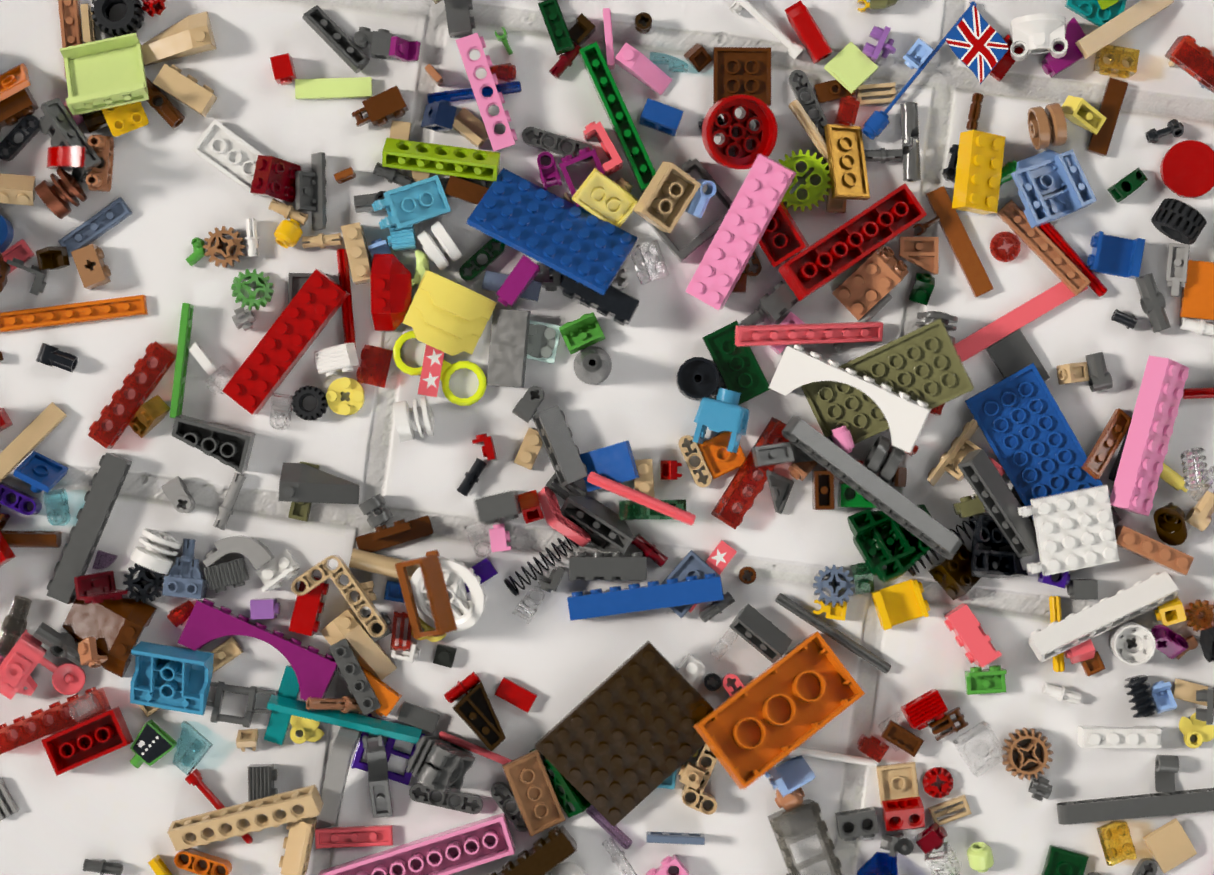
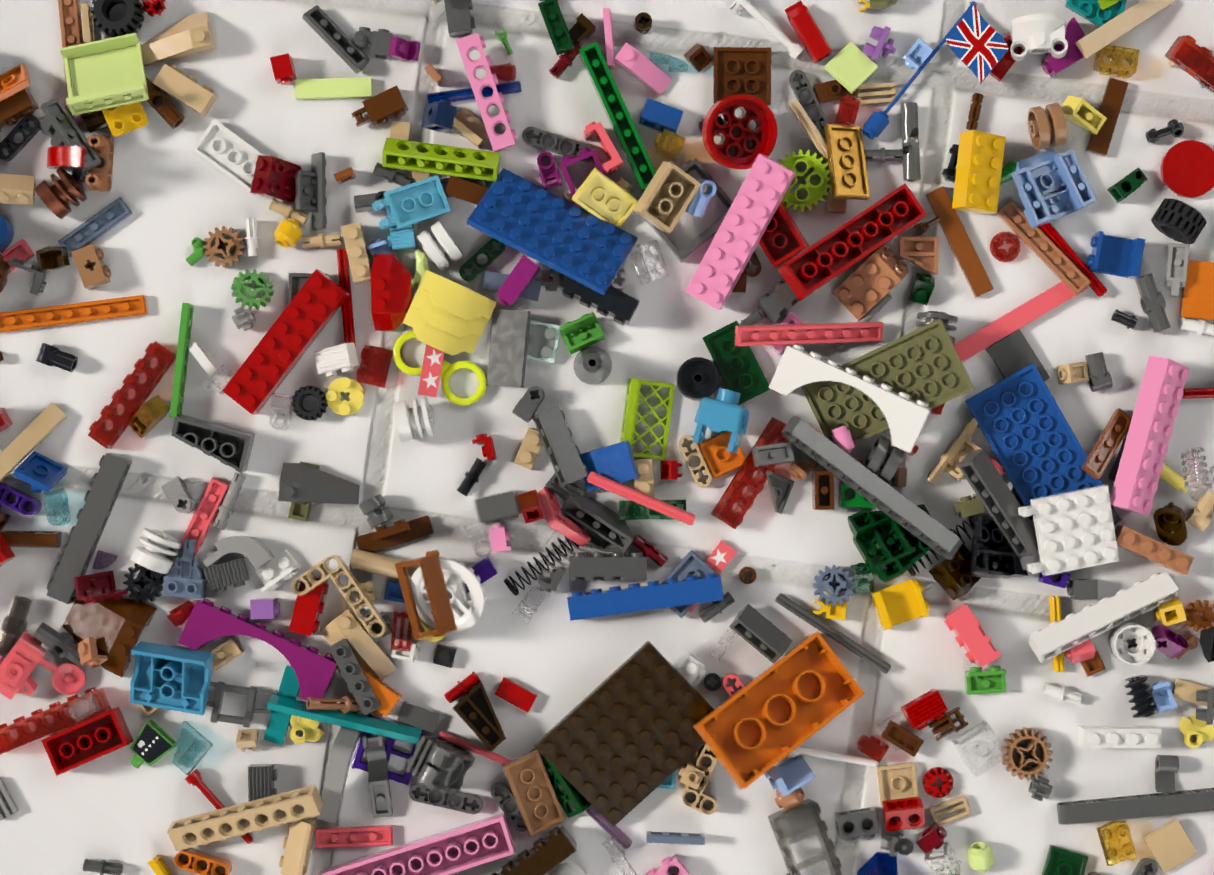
(206, 512): none -> coral tile
(631, 413): none -> lime fence
(669, 145): none -> clear yellow brick

